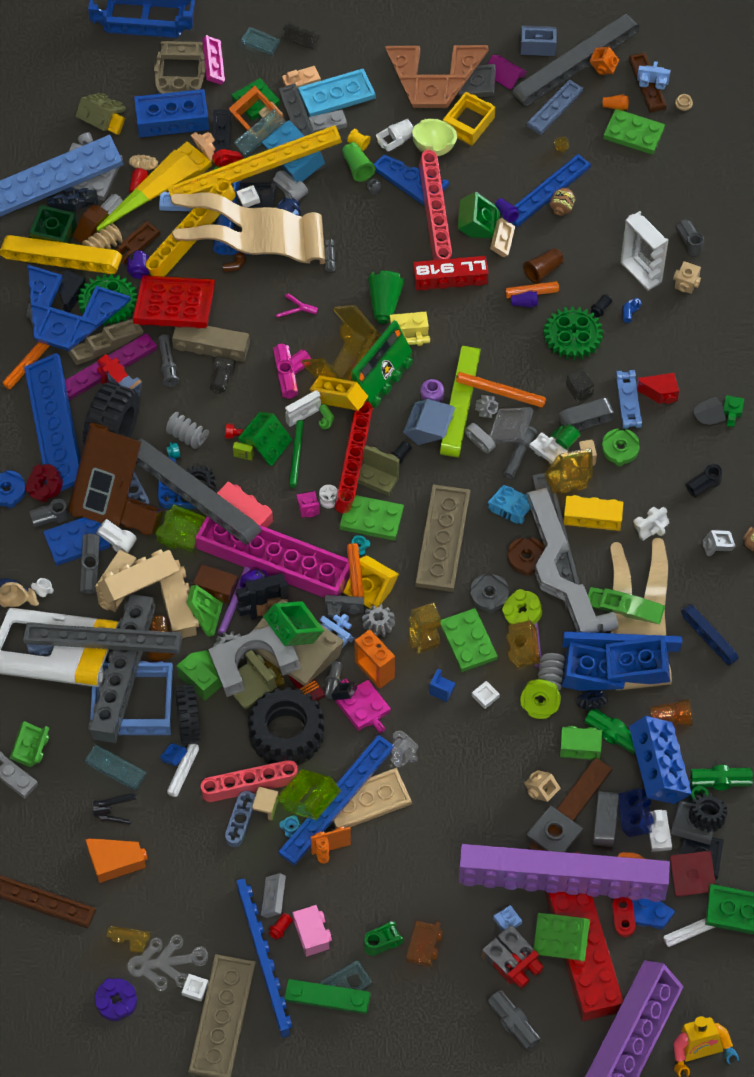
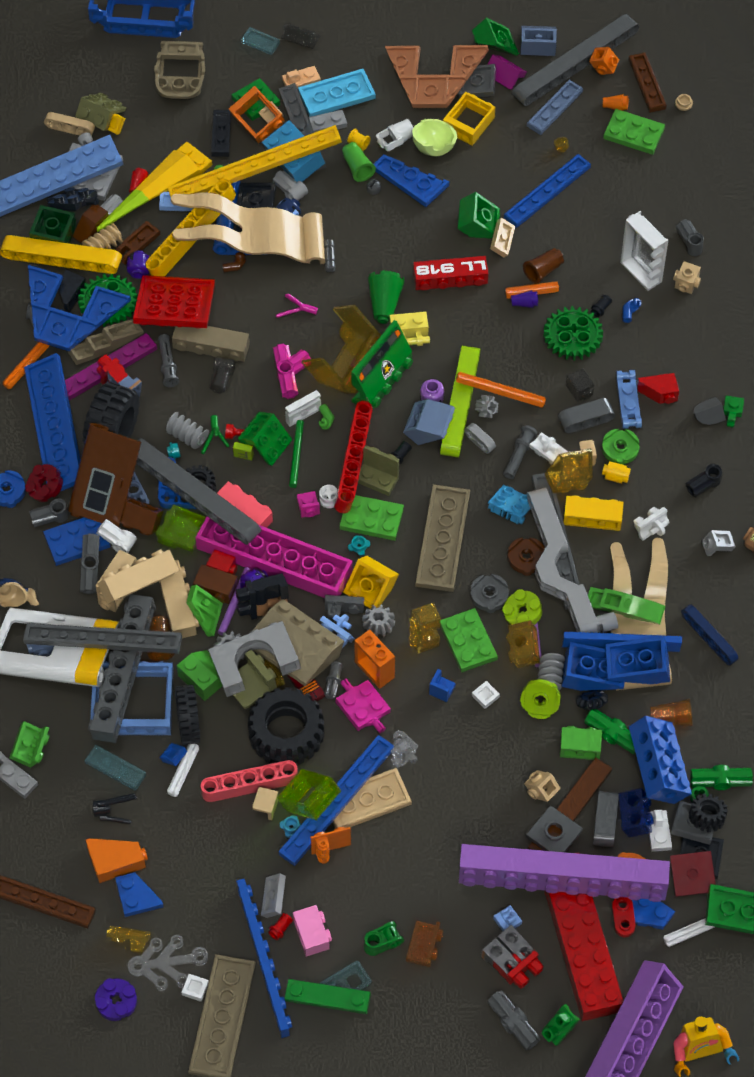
(42, 587): white plate -> none
(60, 123): none -> tan beam
(136, 895): none -> blue wing
(143, 162): tan gear -> none
(171, 113): blue brick -> none
(204, 144): light nougat hinge -> none
(213, 60): dark pink plate -> none
(214, 431): none -> green plant
(222, 562): none -> red brick
(225, 157): red plate -> none
(242, 827): sand blue beam -> none
(248, 196): white plate -> none
(260, 131): clear light blue tile -> none
(307, 626): green window -> none
(339, 392): yellow brick -> none
(344, 691): black tile -> none
(355, 570): orange axle -> none
(435, 200): coral beam -> none
(495, 36): none -> green slope
(507, 211): dark purple cone -> none
(511, 424): clear tile -> none
(560, 1025): none -> green hips
(561, 936): bright green plate -> none
(562, 201): medium nougat head -> none
(565, 436): green piece -> none
(616, 472): none -> yellow brick
(653, 75): light blue hips -> none

